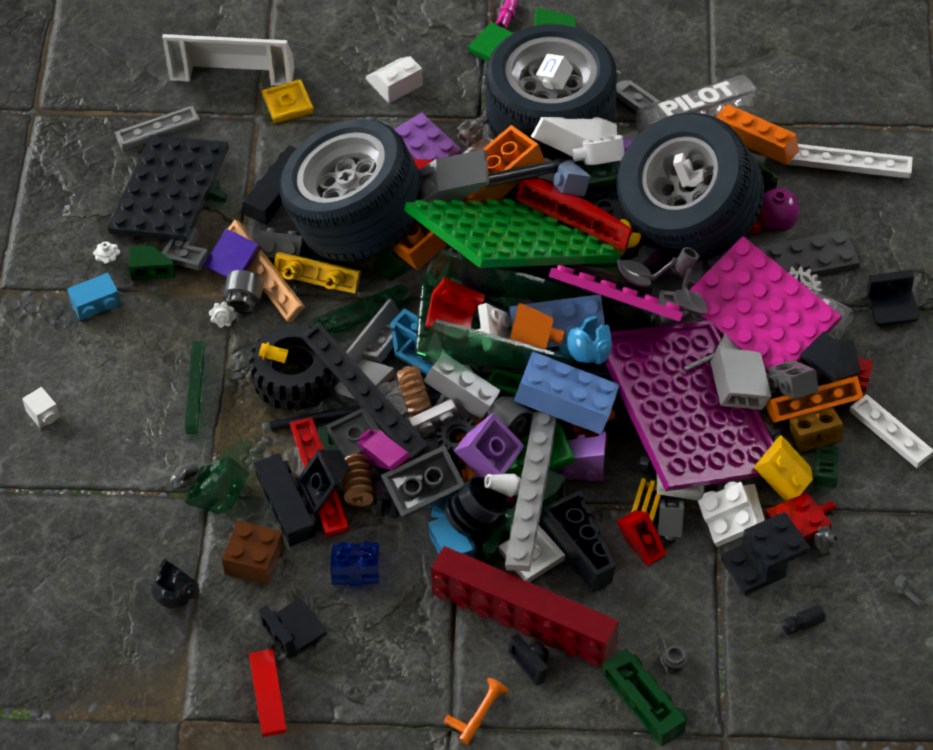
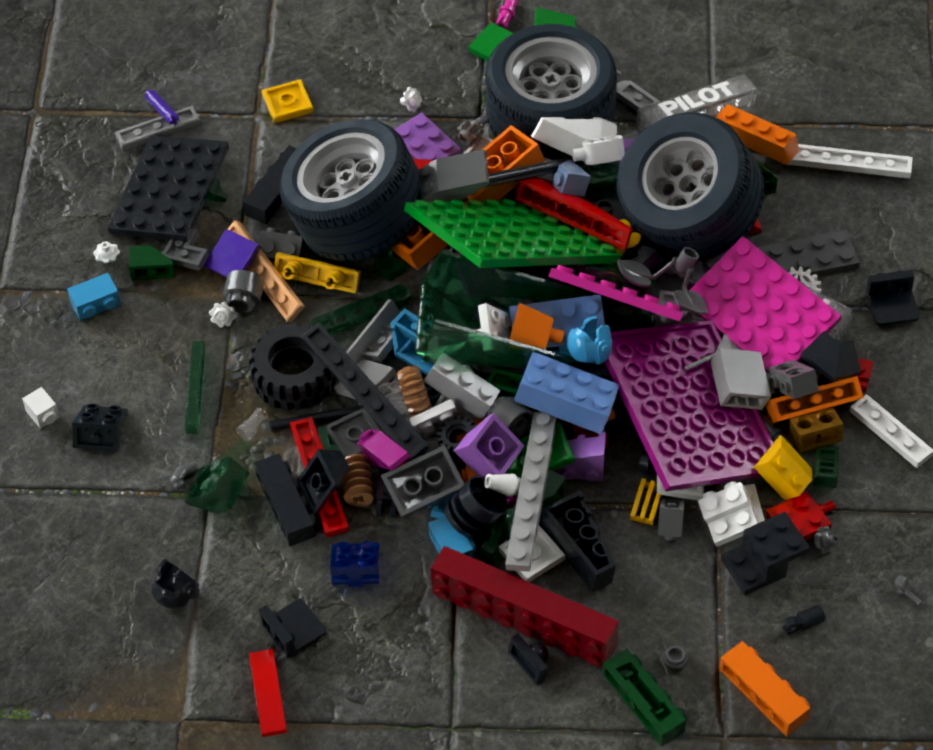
(98, 427): none -> black bracket
(161, 107): none -> dark purple axle
(221, 52): white slope -> none
(249, 428): none -> clear pin
(253, 552): reddish brown brick -> none
(273, 353): yellow pin -> none
(397, 78): white slope -> none
(411, 99): none -> white plant
(453, 304): red bracket -> none
(468, 730): orange piece -> none
(554, 71): white brick -> none
(642, 536): red slope -> none
(685, 172): white bracket -> none
(765, 688): none -> orange brick
(779, 210): magenta cylinder -> none

